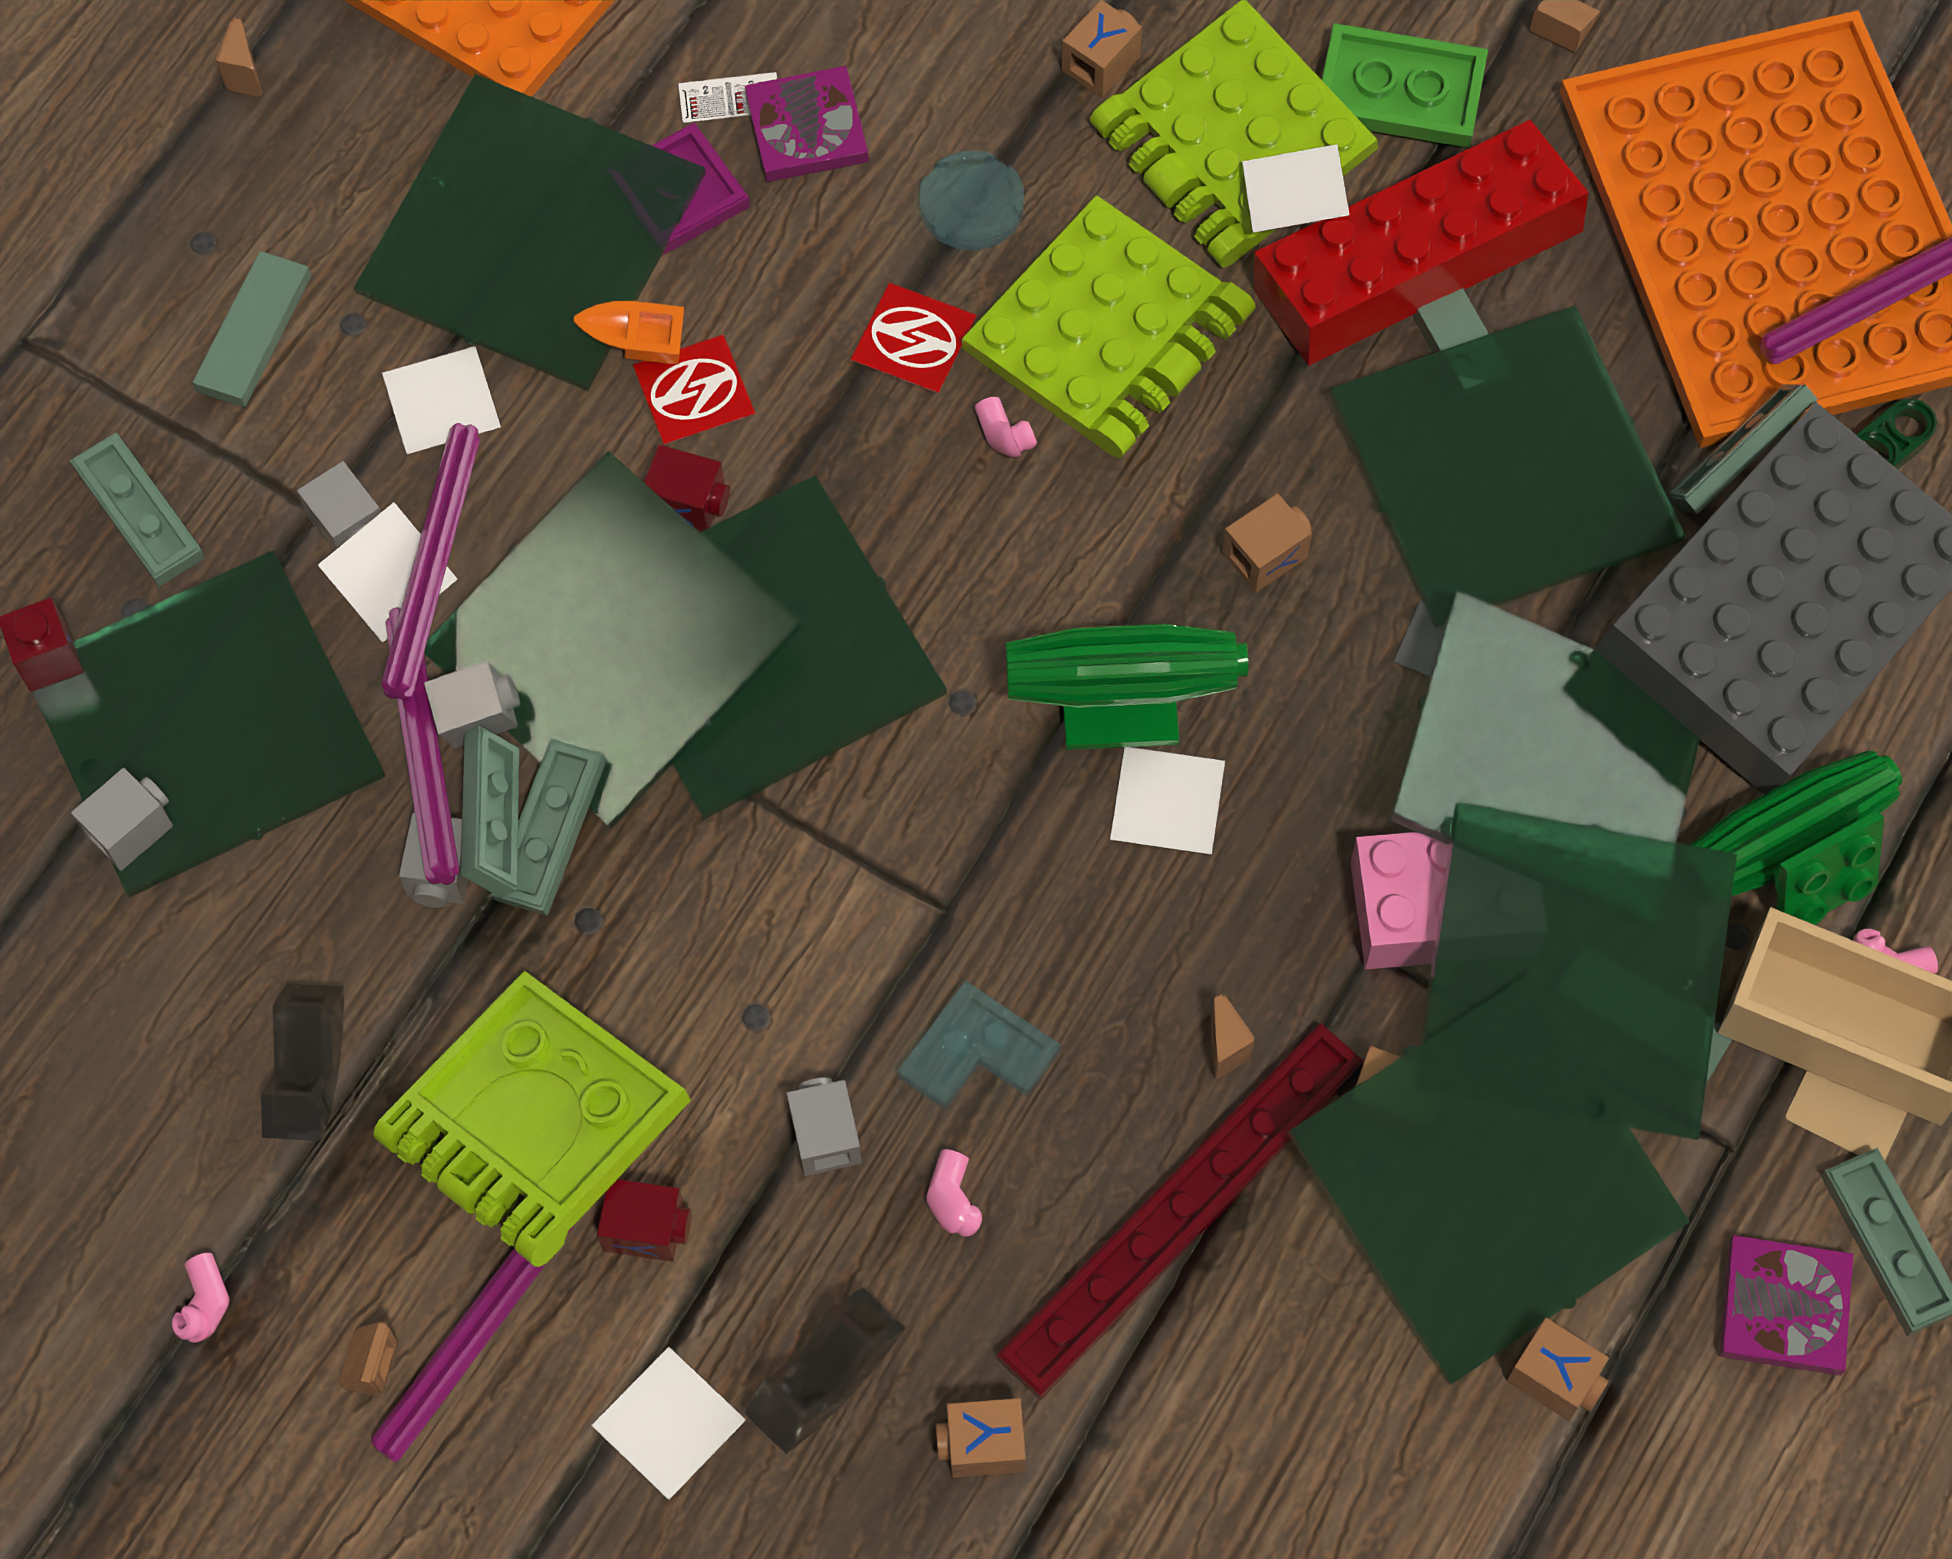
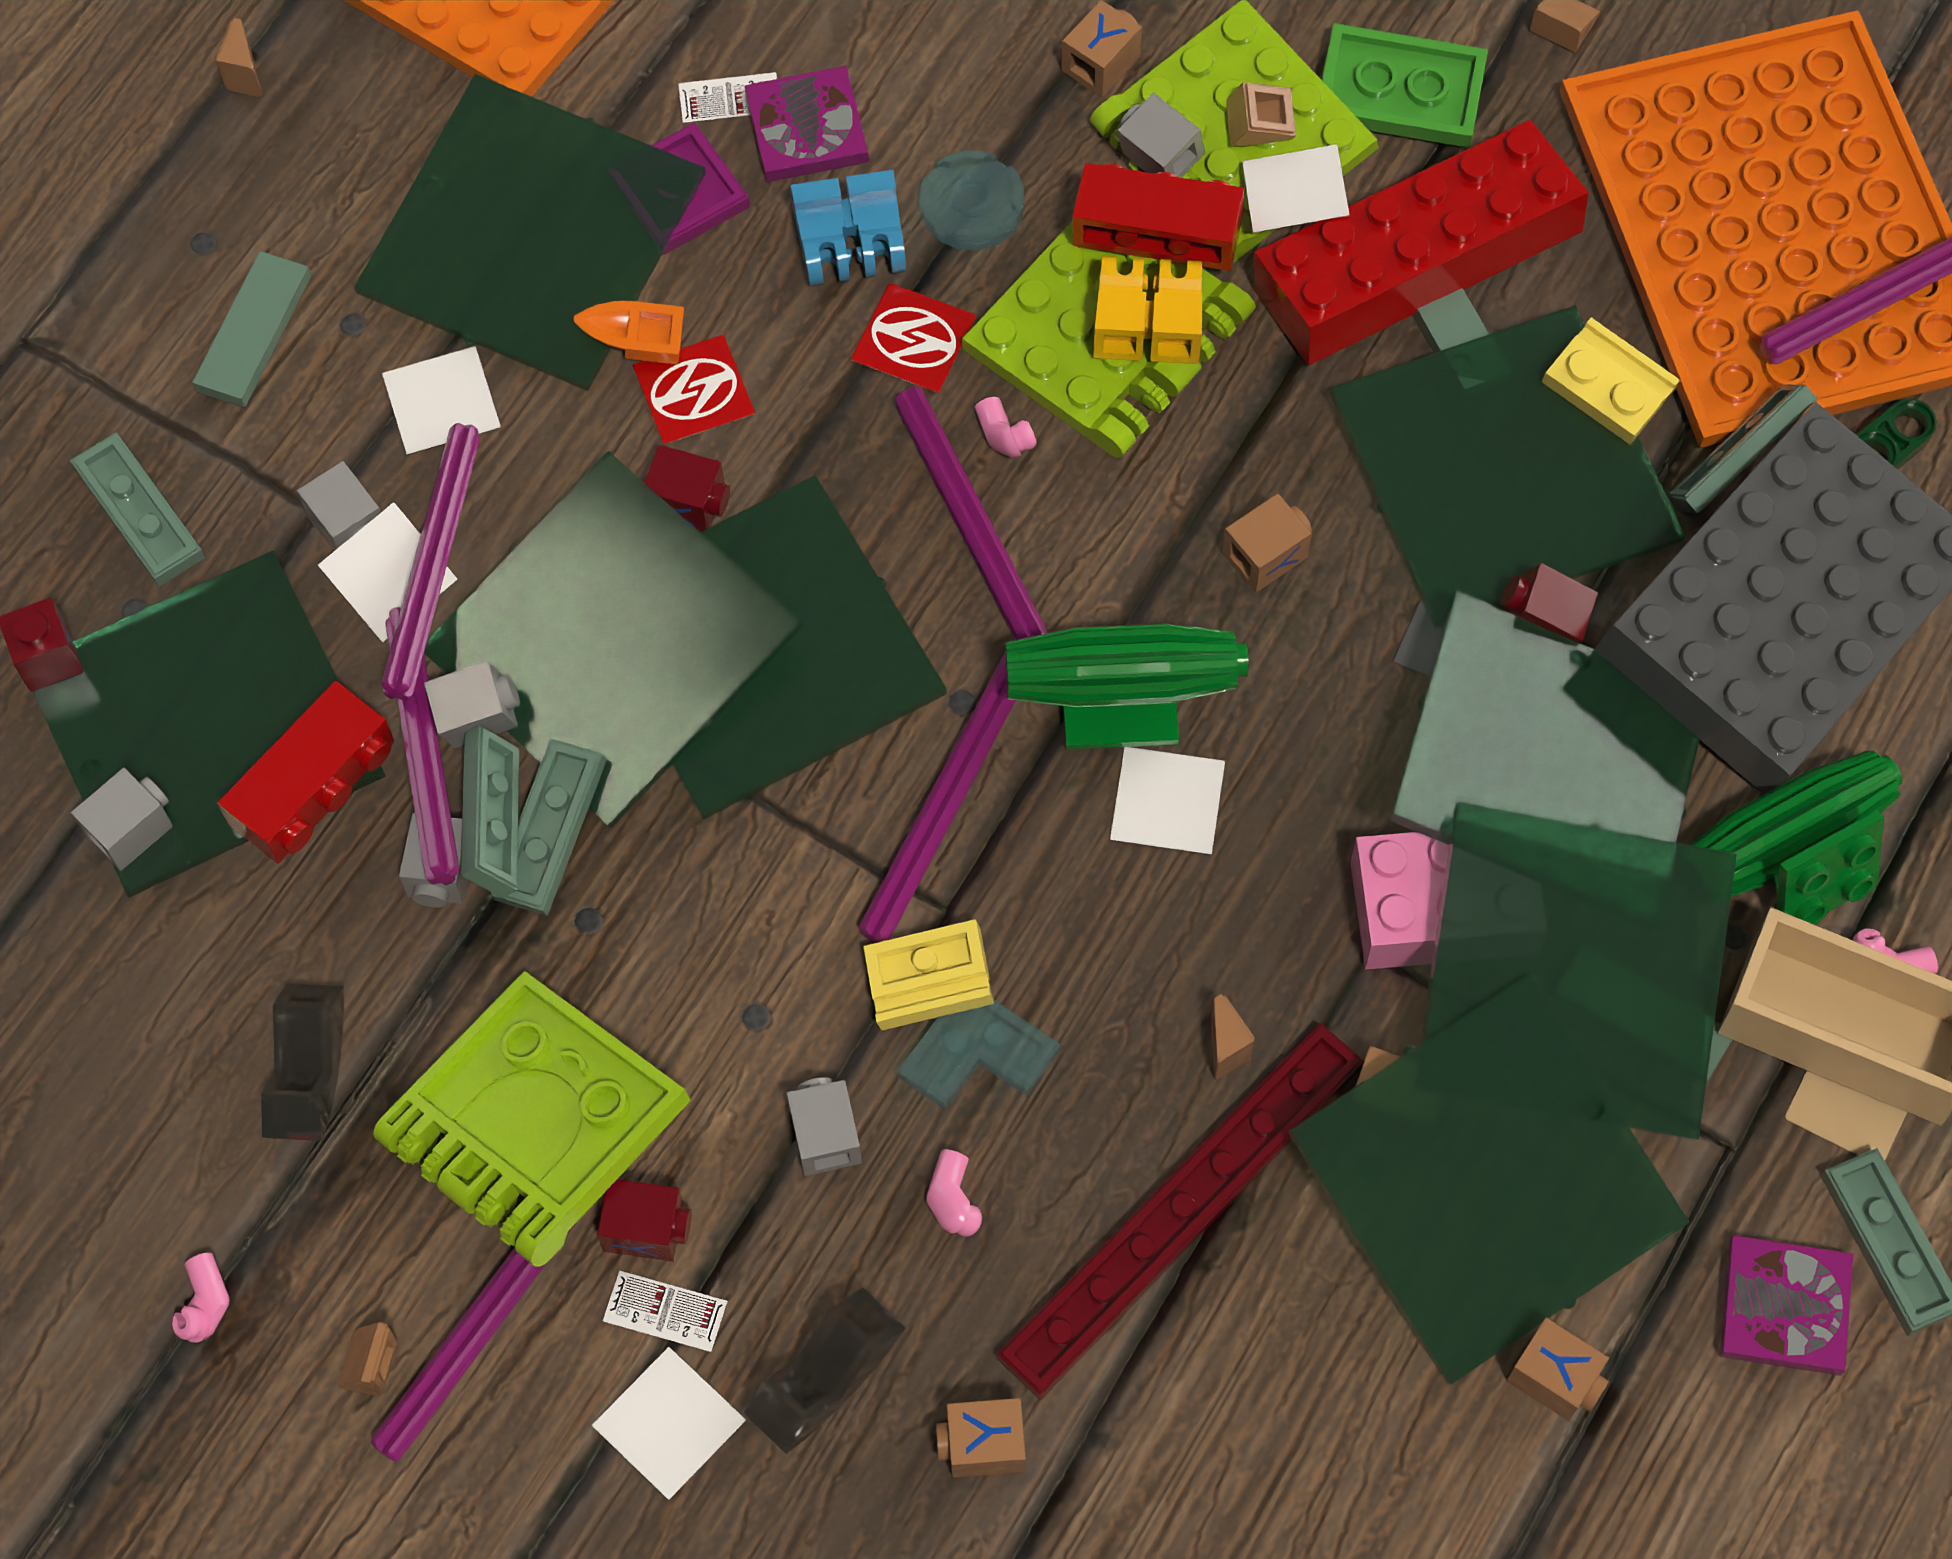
(307, 772): none -> red brick
(665, 1311): none -> white sticker
(867, 214): none -> dark azure legs
(928, 974): none -> light yellow plate
(939, 809): none -> magenta axle
(969, 514): none -> magenta axle
(1158, 215): none -> red brick
(1160, 138): none -> light grey brick
(1169, 321): none -> yellow legs
(1260, 114): none -> medium nougat slope
(1550, 601): none -> brick
(1610, 381): none -> light yellow plate

